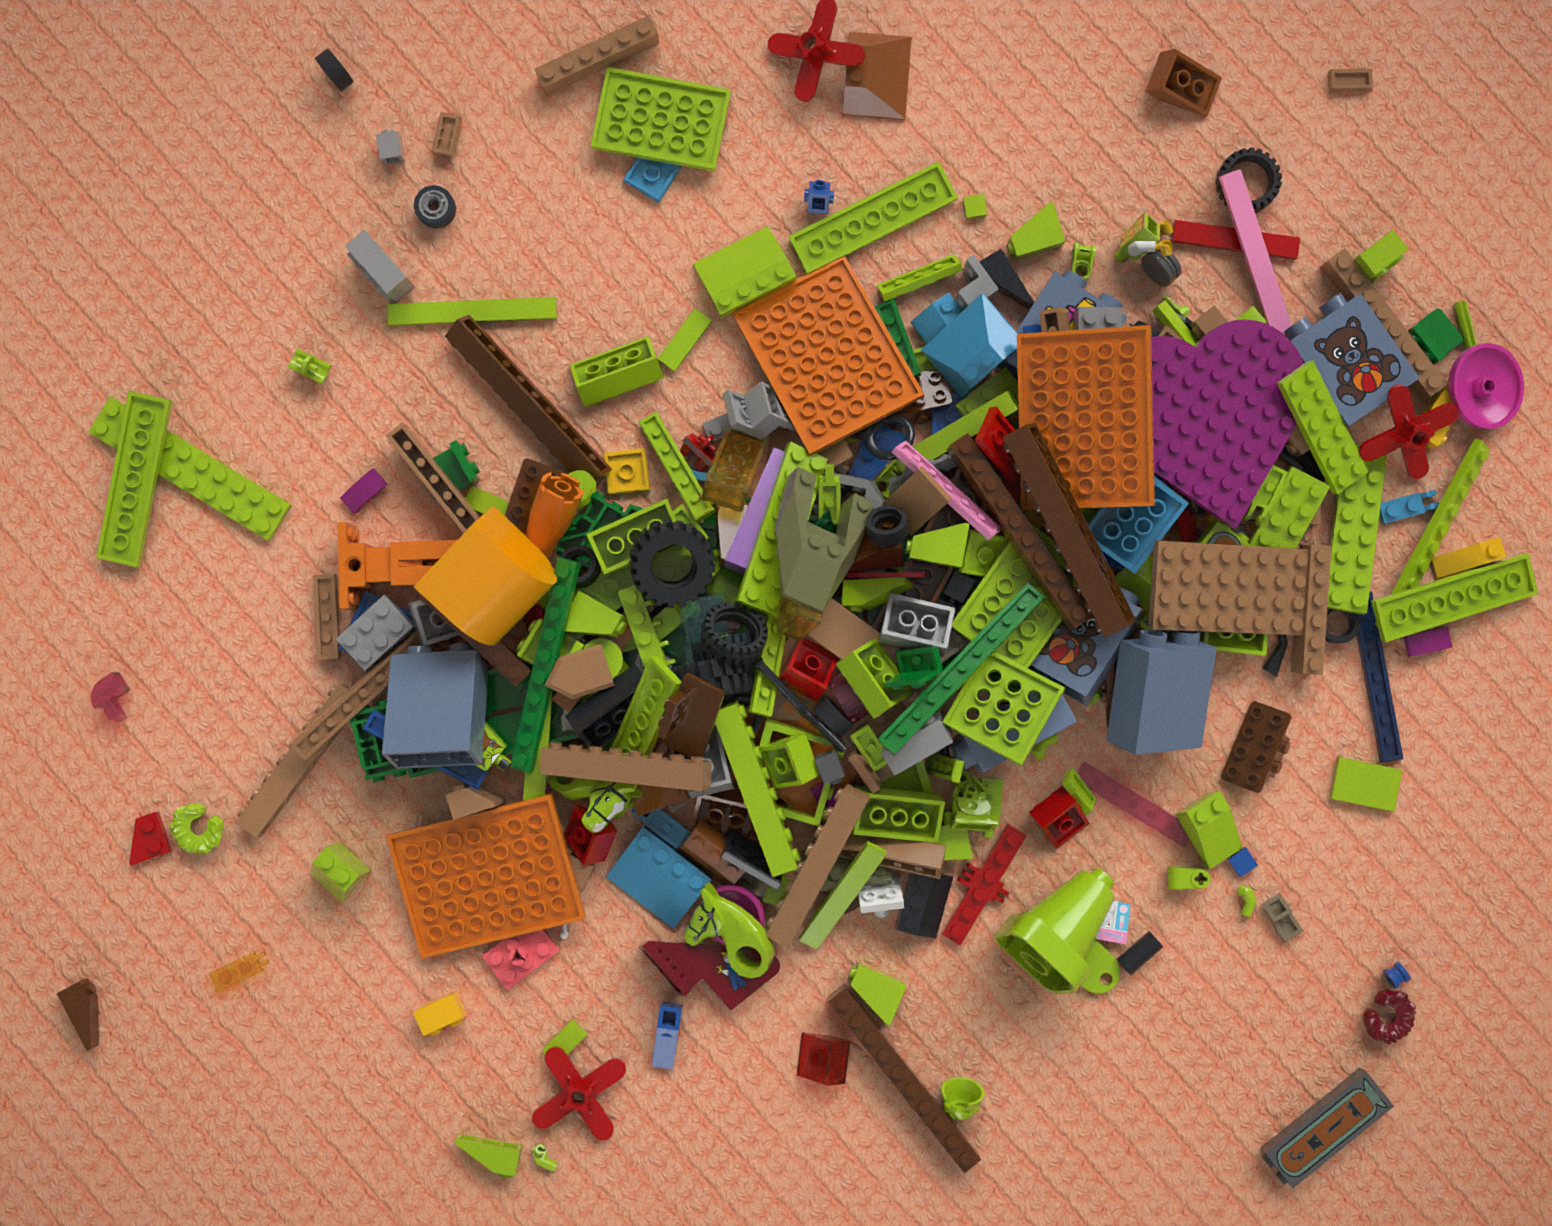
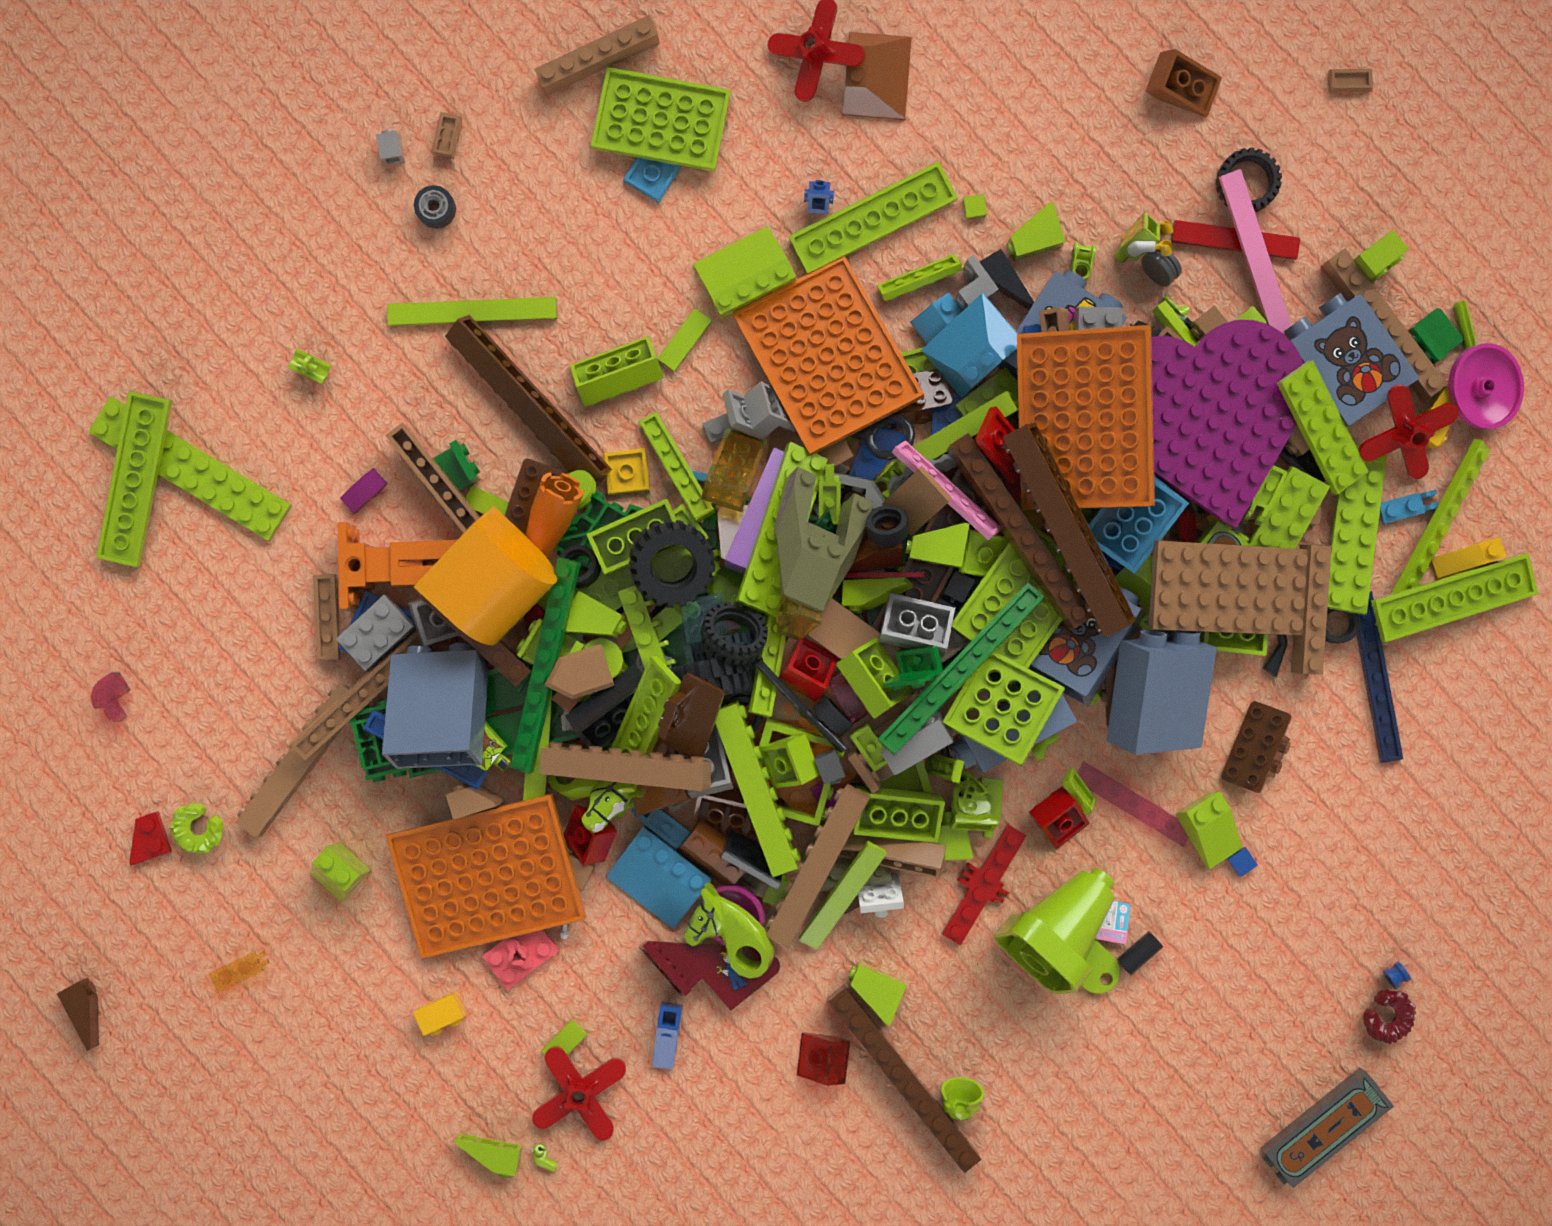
(334, 69): black tyre -> none
(378, 267): light grey brick -> none
(701, 447): red hips -> none
(893, 322): green plate -> none
(923, 905): black slope -> none
(1184, 878): lime piece -> none
(1249, 900): lime arm -> none
(1282, 918): dark tan slope -> none
(1366, 784): lime tile -> none
(1428, 641): magenta slope -> none

